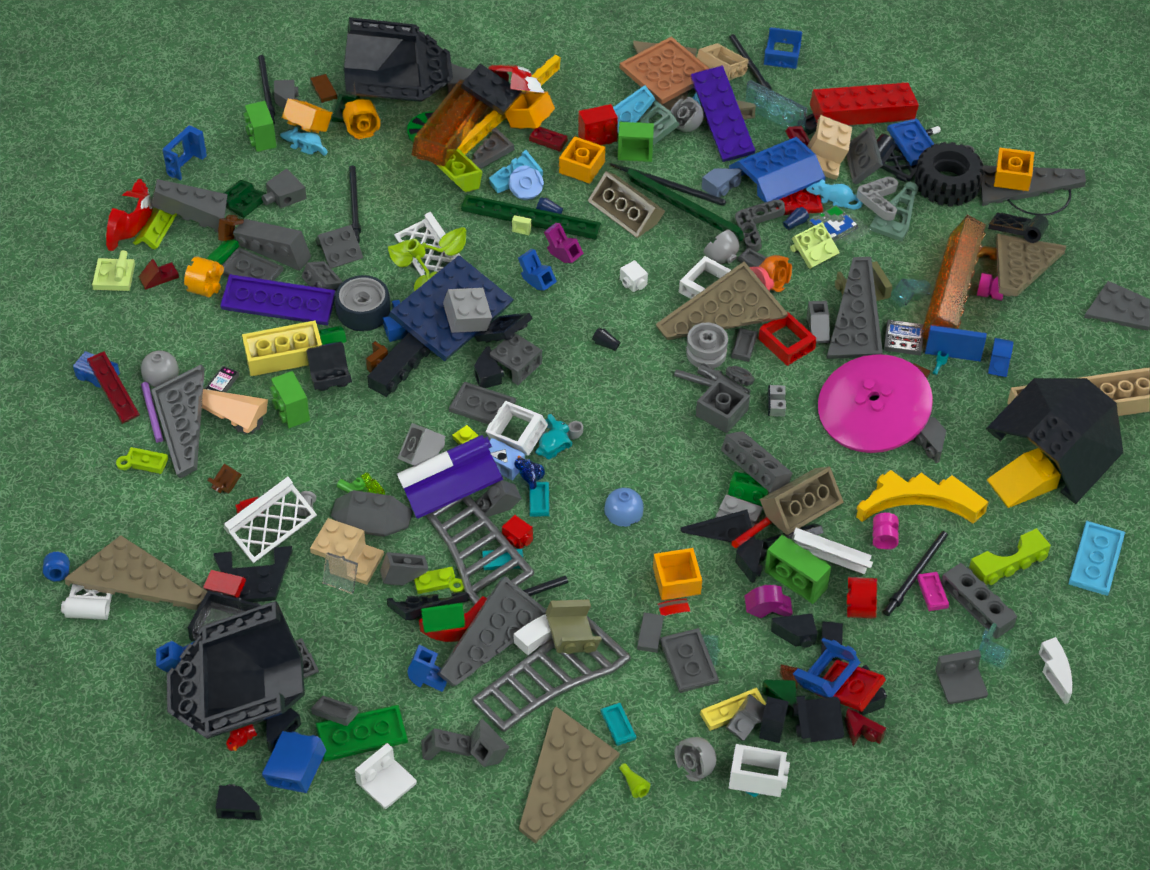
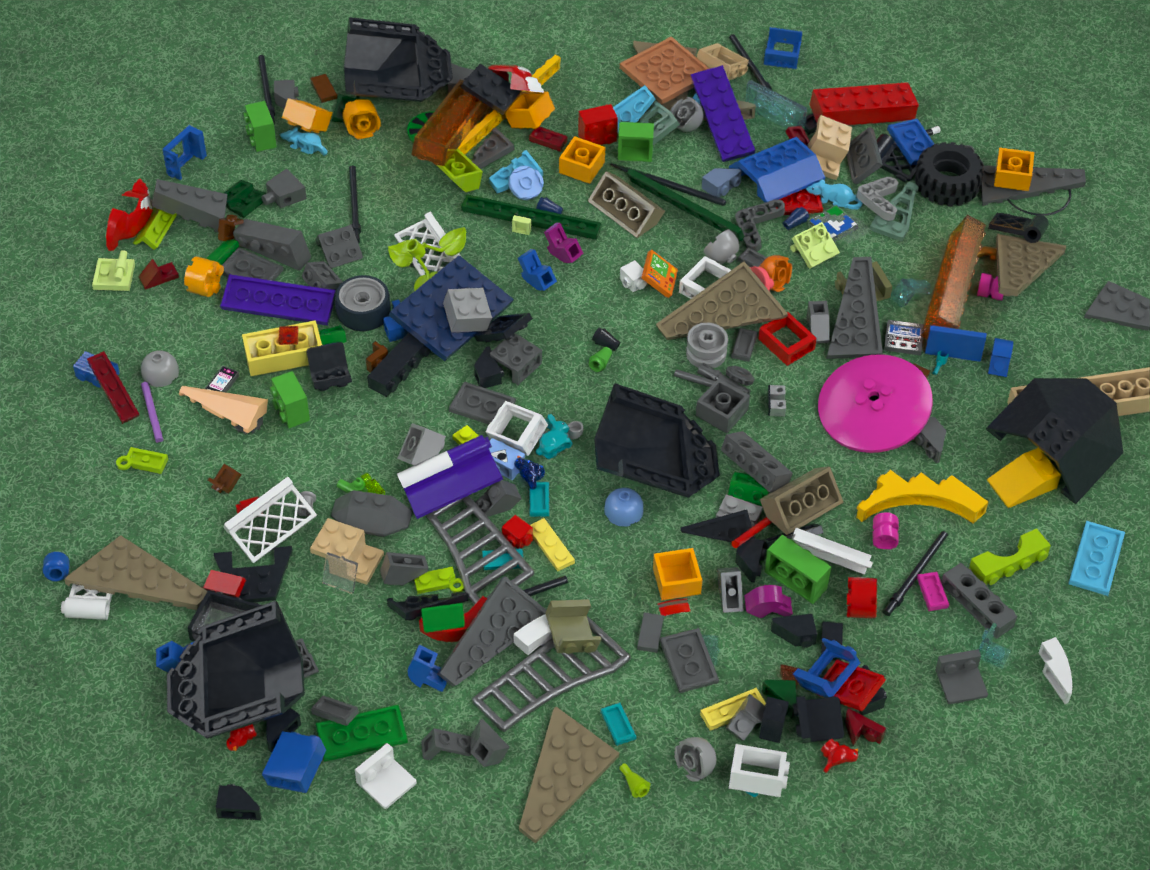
(180, 415): dark grey wing -> none
(288, 335): none -> clear red tile
(551, 545): none -> light yellow plate
(600, 359): none -> bright green cone
(654, 444): none -> black windscreen
(659, 273): none -> orange tile
(730, 589): none -> dark grey slope
(838, 754): none -> red animal

